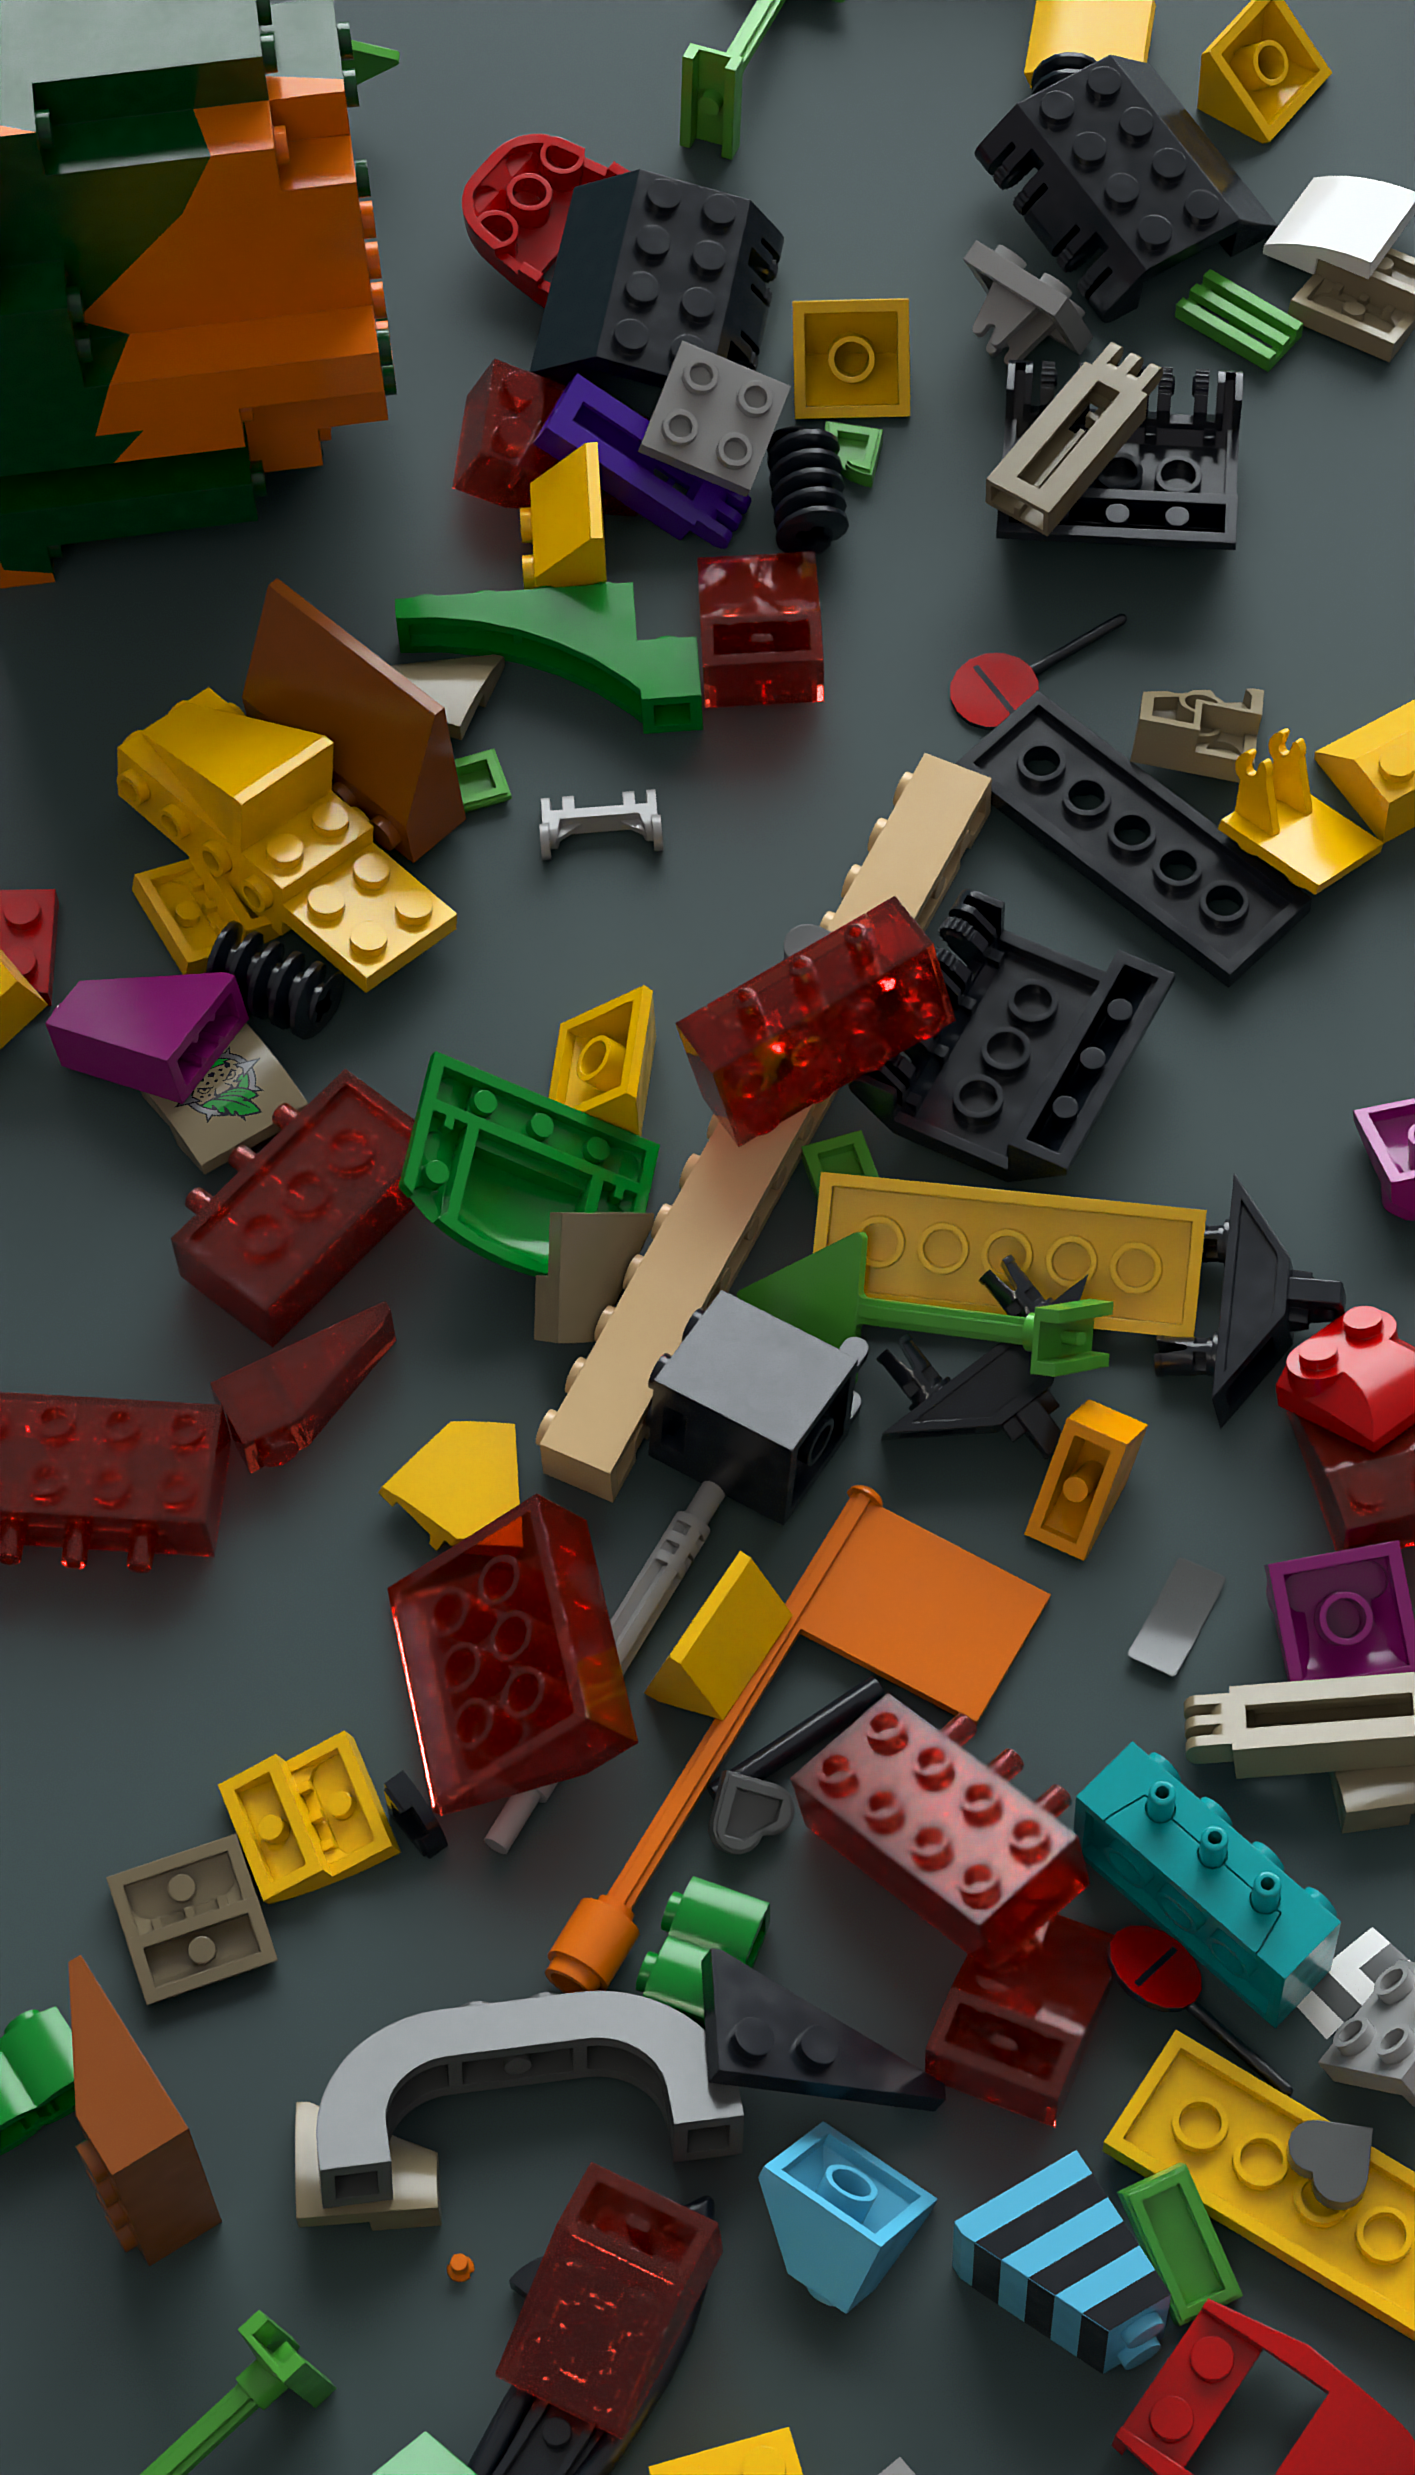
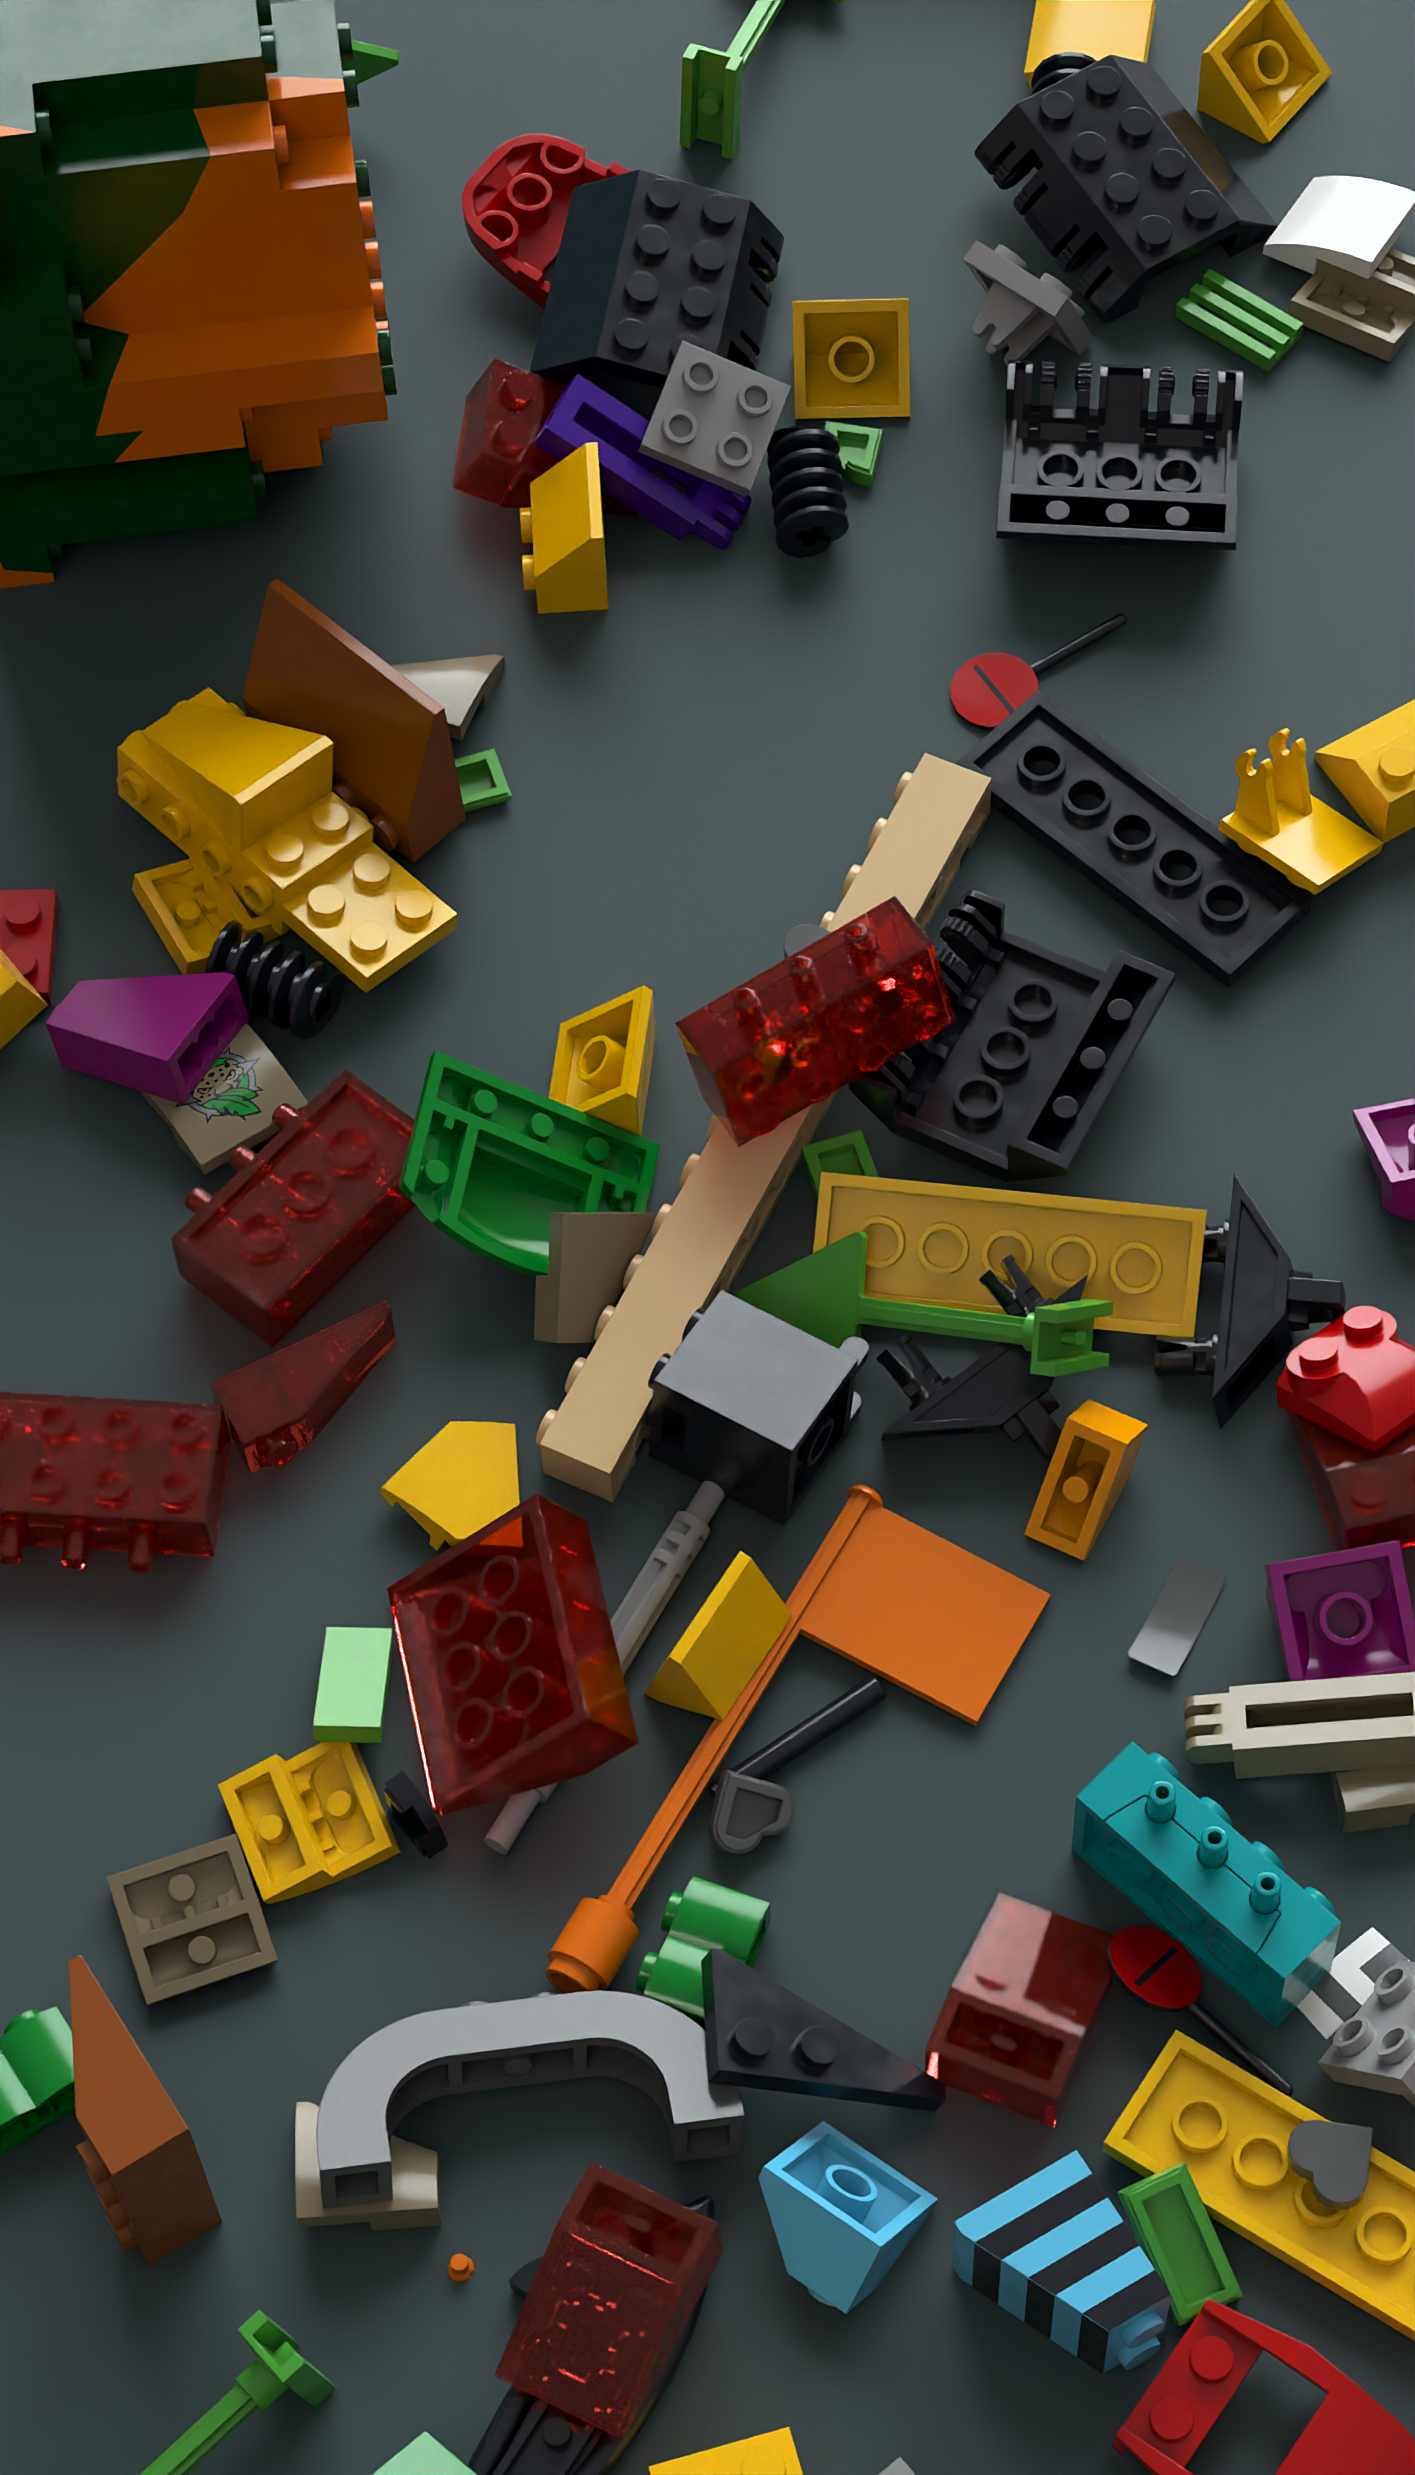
(353, 1685): none -> tile
(571, 633): green arch -> none
(630, 816): light grey piece -> none
(760, 629): clear red slope -> none
(944, 1828): clear red piece -> none
(1056, 466): hinge -> none
(1196, 731): dark tan slope -> none

